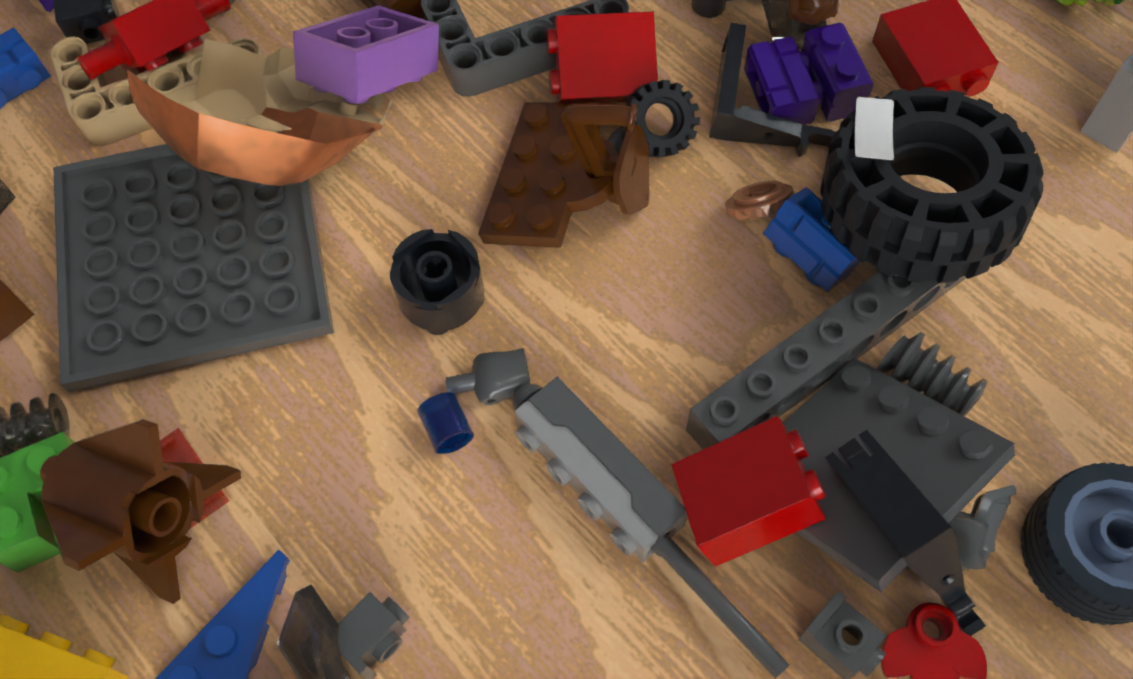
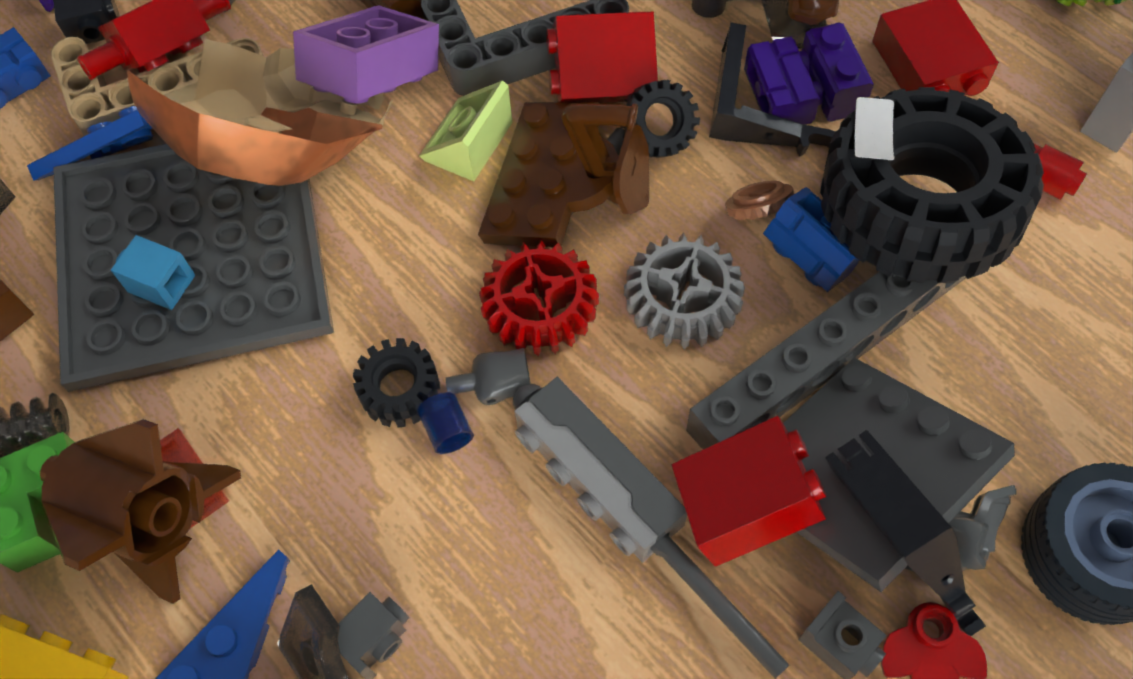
(101, 141): none -> blue wing
(153, 272): none -> dark azure brick
(386, 361): none -> black tyre
(437, 280): black brick -> none
(471, 131): none -> yellowish green slope
(558, 282): none -> red gear
(665, 274): none -> light grey gear
(932, 376): dark grey piece -> none
(1060, 171): none -> red brick

